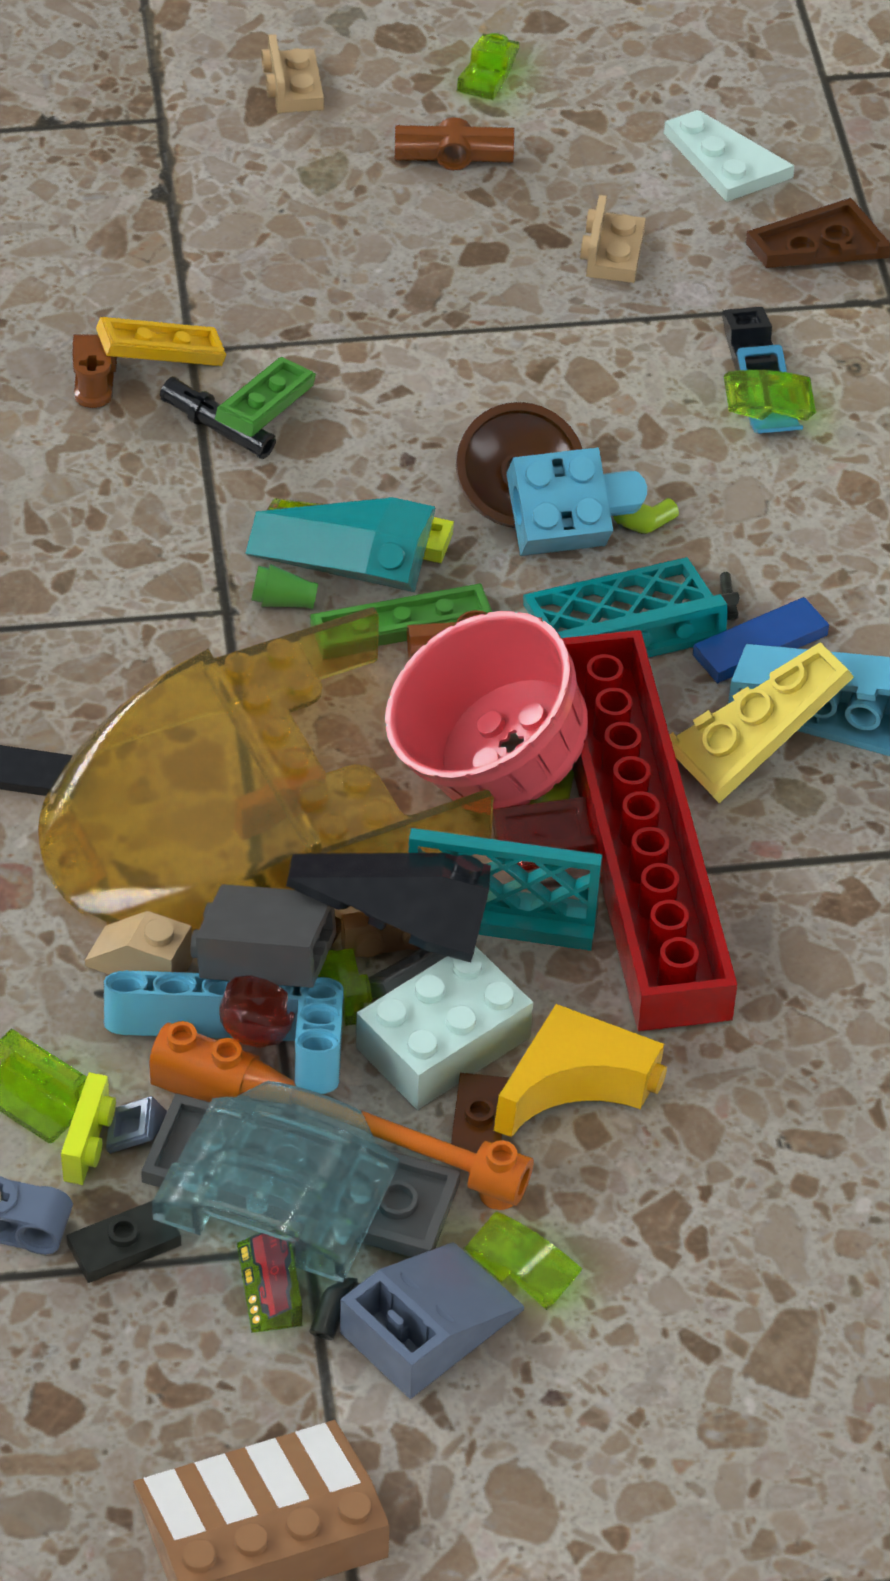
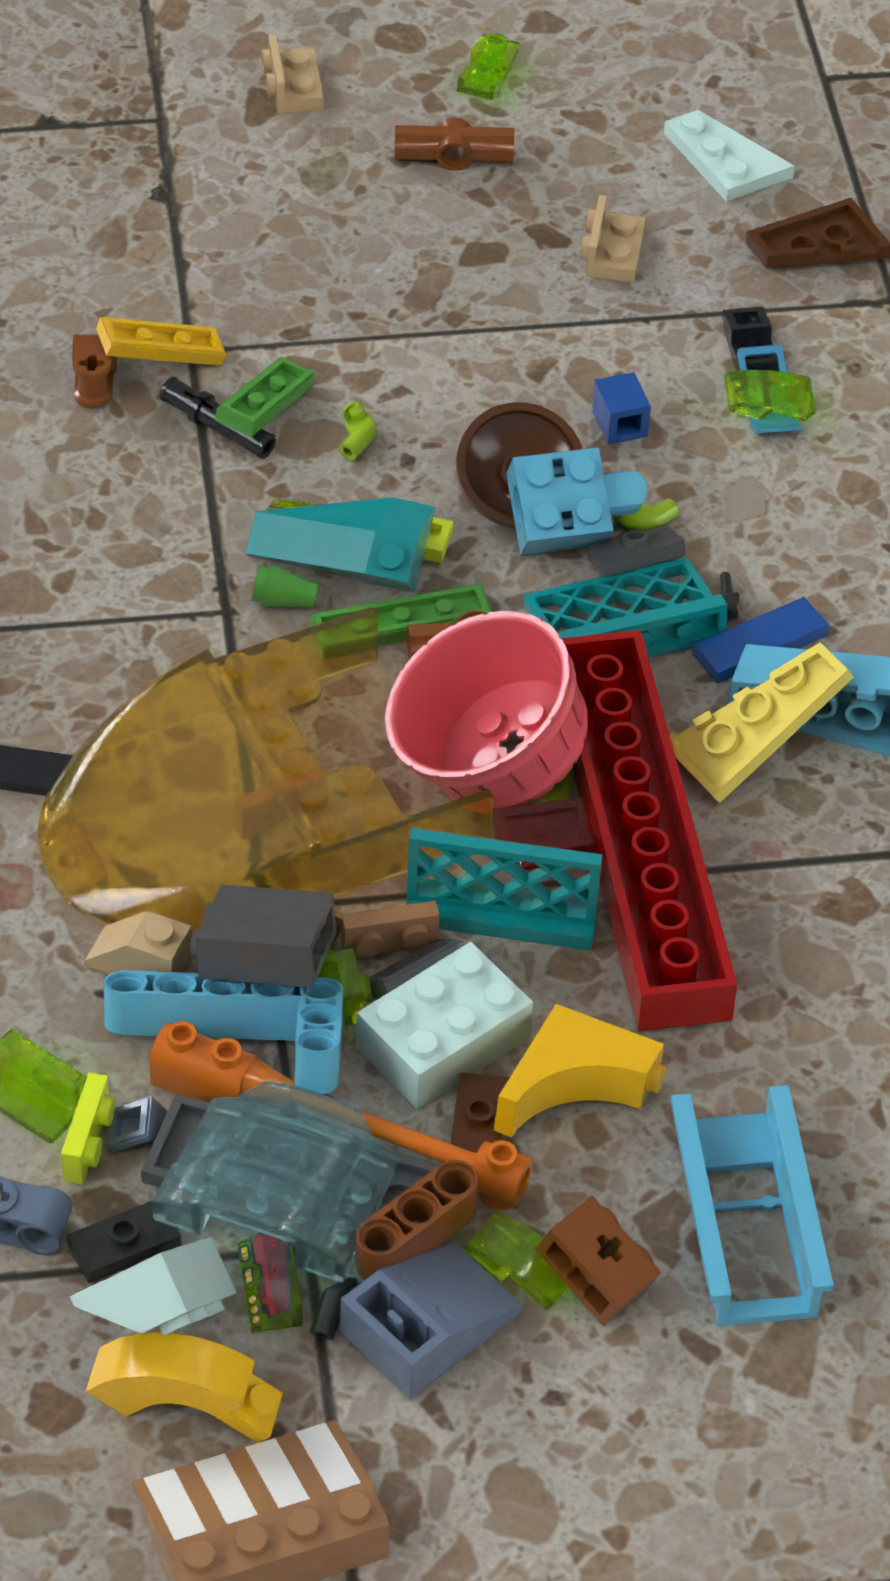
(163, 1290): none -> light aqua slope
(187, 1372): none -> yellow arch
(255, 1011): clear red hair -> none
(360, 429): none -> lime arm
(424, 894): black wedge -> none
(424, 1201): none -> dark orange beam
(598, 1260): none -> dark orange brick
(621, 408): none -> blue brick
(636, 550): none -> dark grey plate
(746, 1144): none -> medium azure piece

